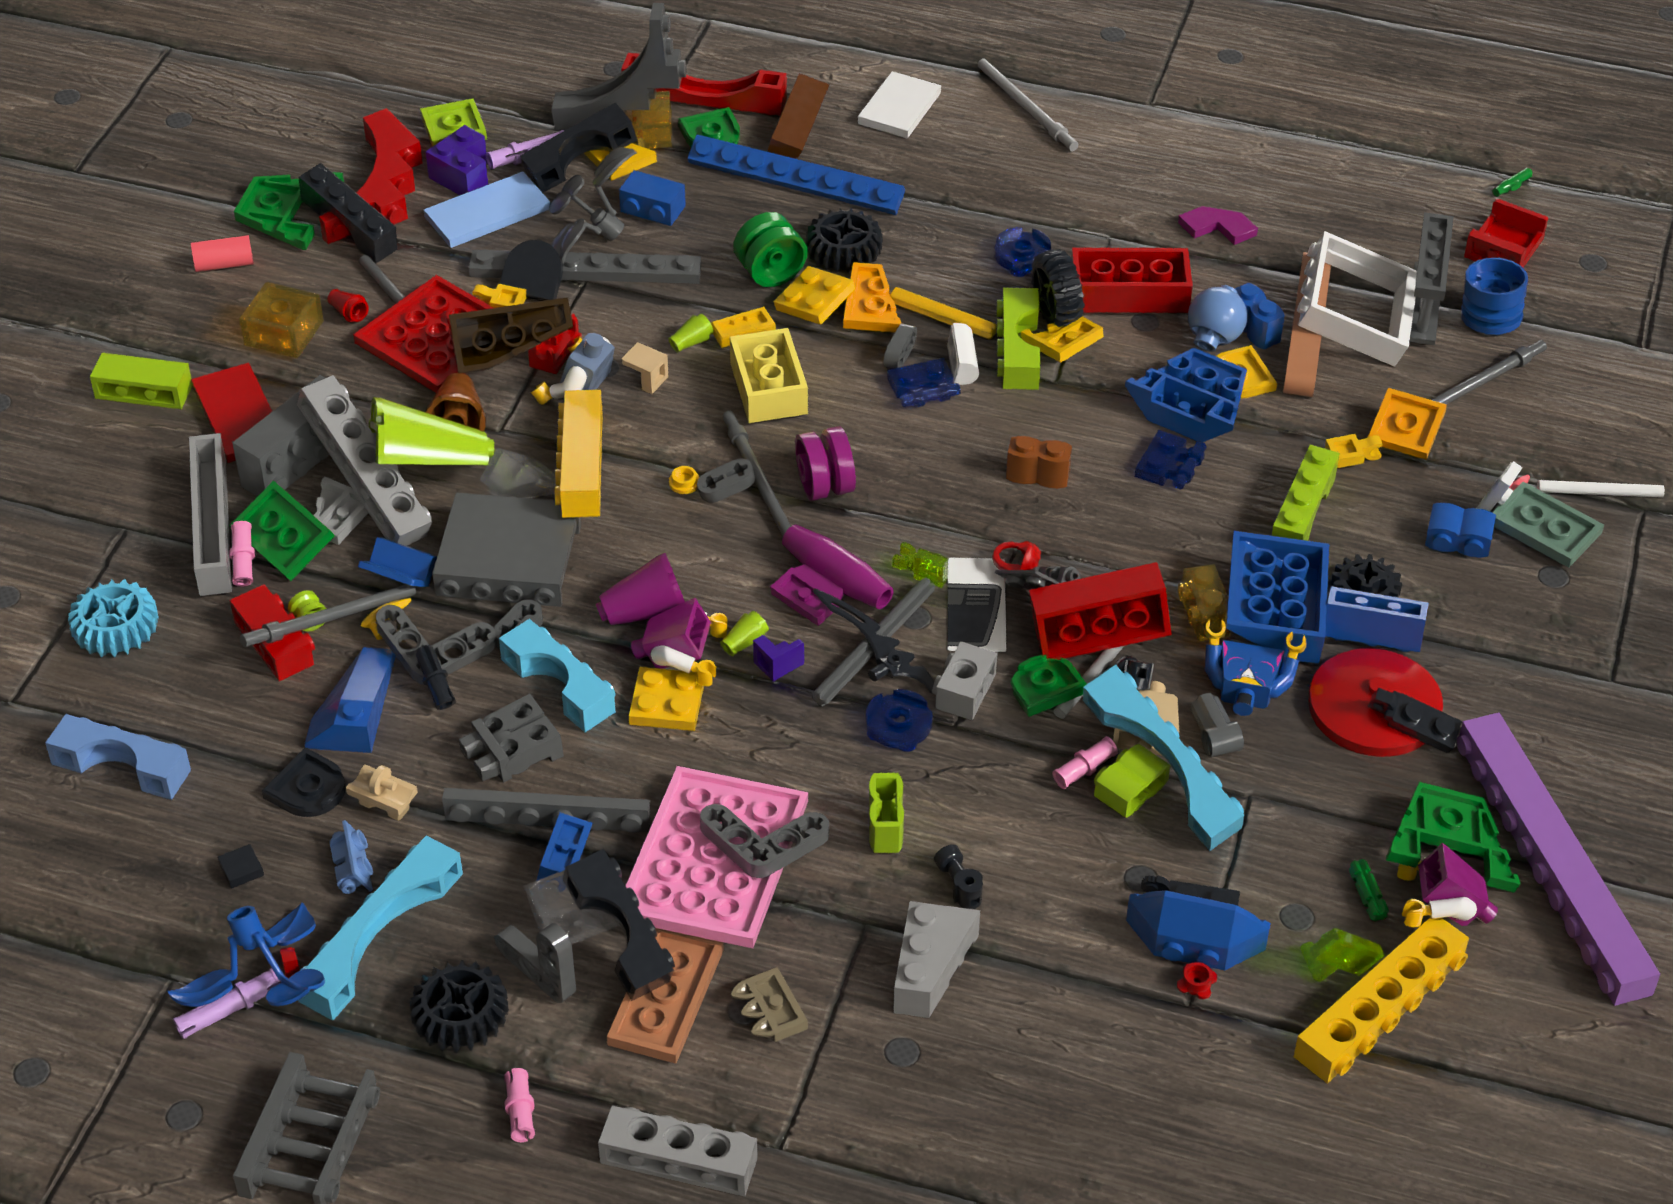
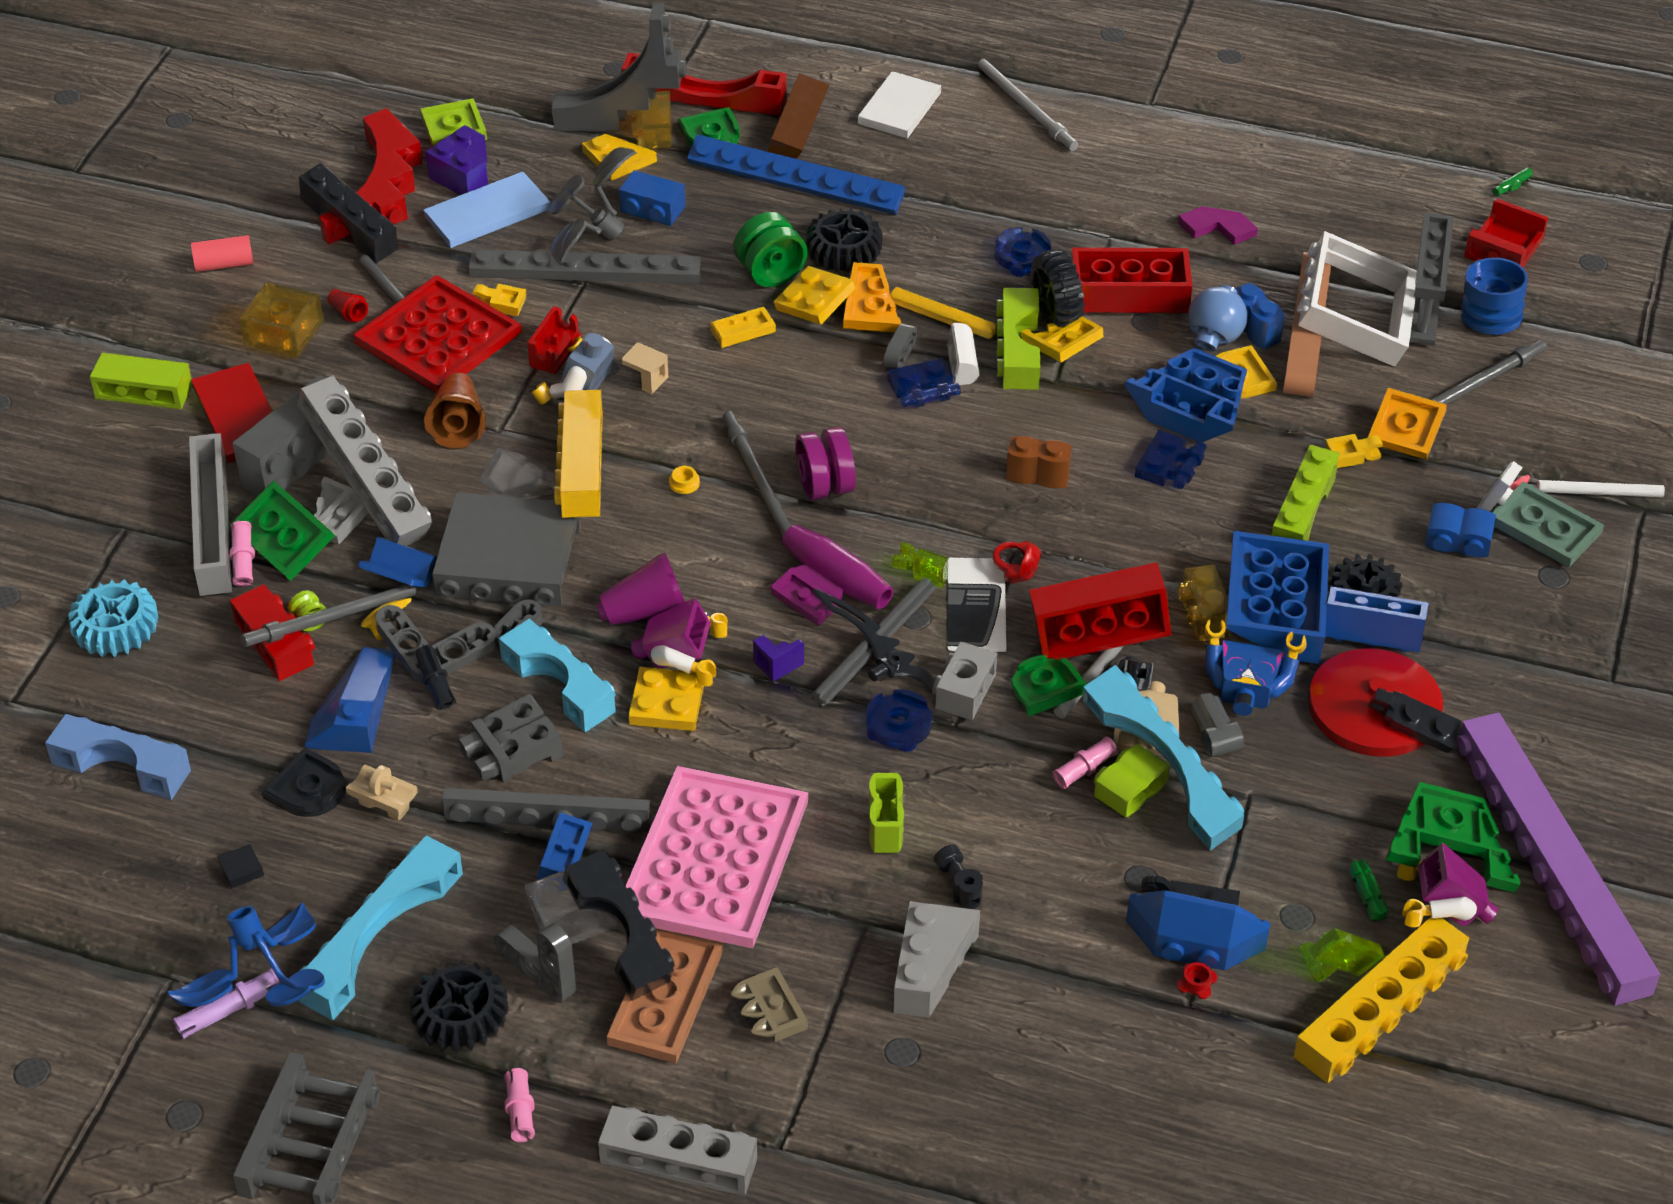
(271, 206): green wing -> none
(289, 961): red tile -> none
(351, 847): medium blue hinge -> none
(422, 438): lime cone -> none
(497, 157): lavender pin -> none
(498, 334): dark brown wedge -> none
(534, 267): black tile -> none
(602, 131): black arch -> none
(692, 332): lime cone -> none
(726, 480): dark grey beam -> none
(744, 632): lime cone -> none
(766, 847): dark grey beam -> none
(768, 375): light yellow brick -> none
(1039, 576): dark grey hinge -> none

